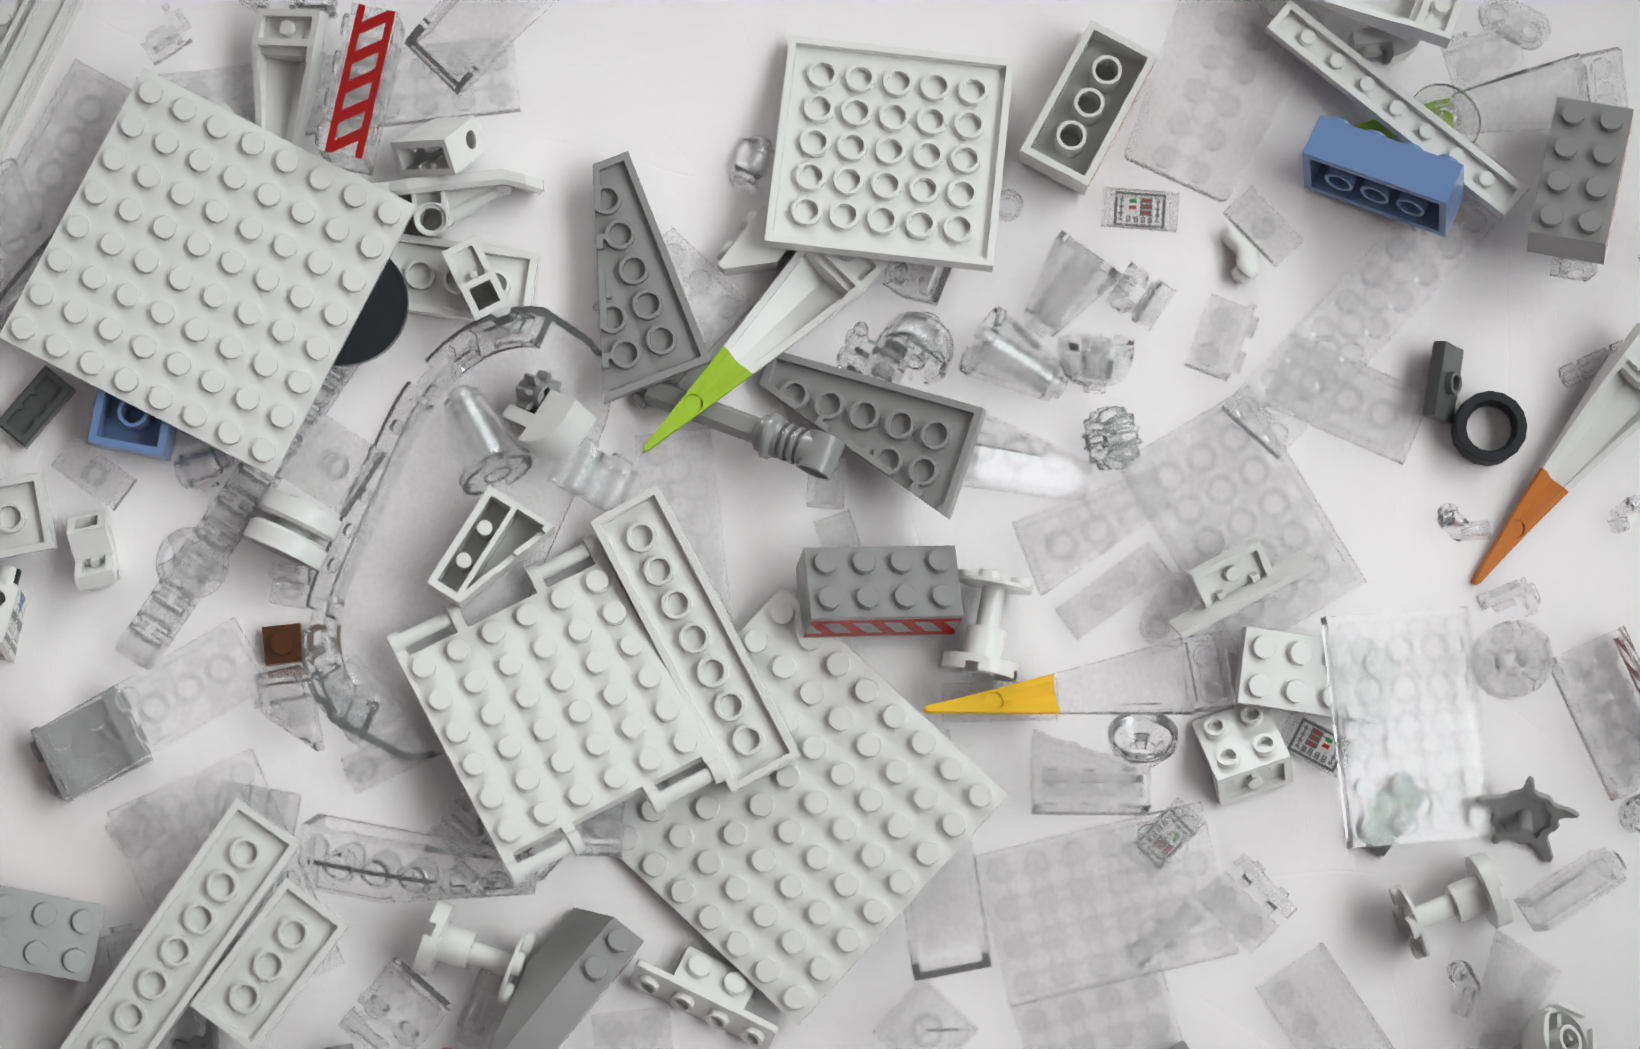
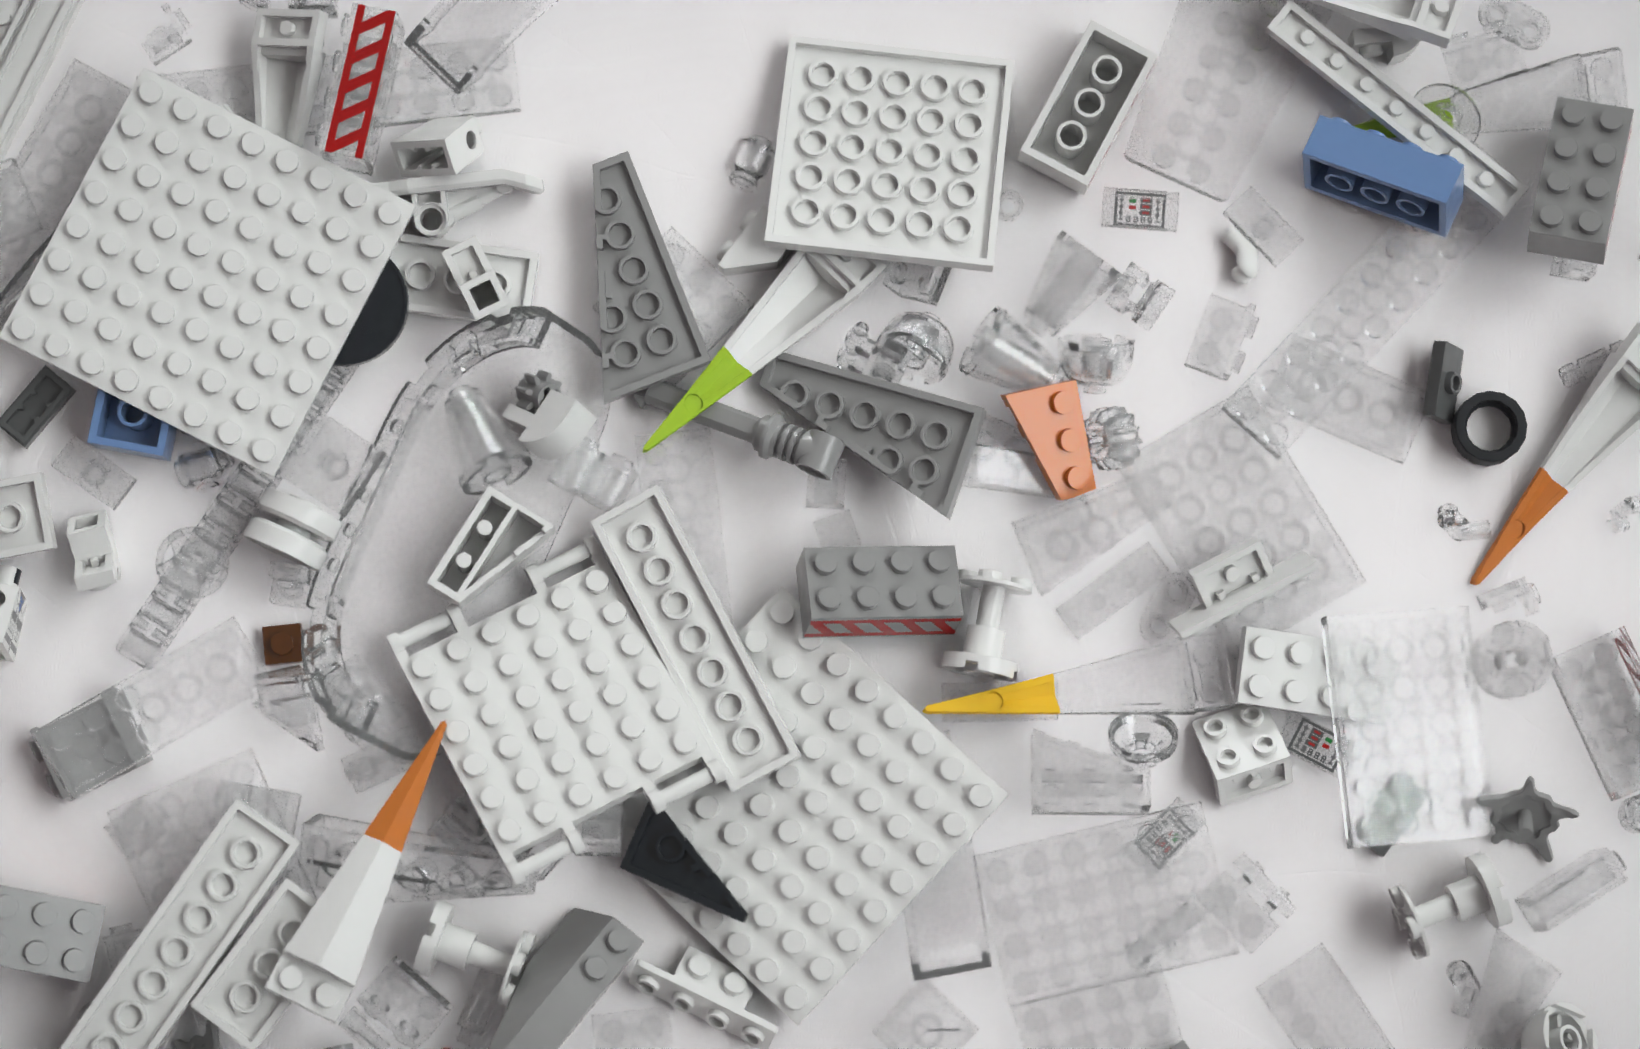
(332, 942): none -> white plate
(670, 860): none -> black wing
(1056, 432): none -> wing

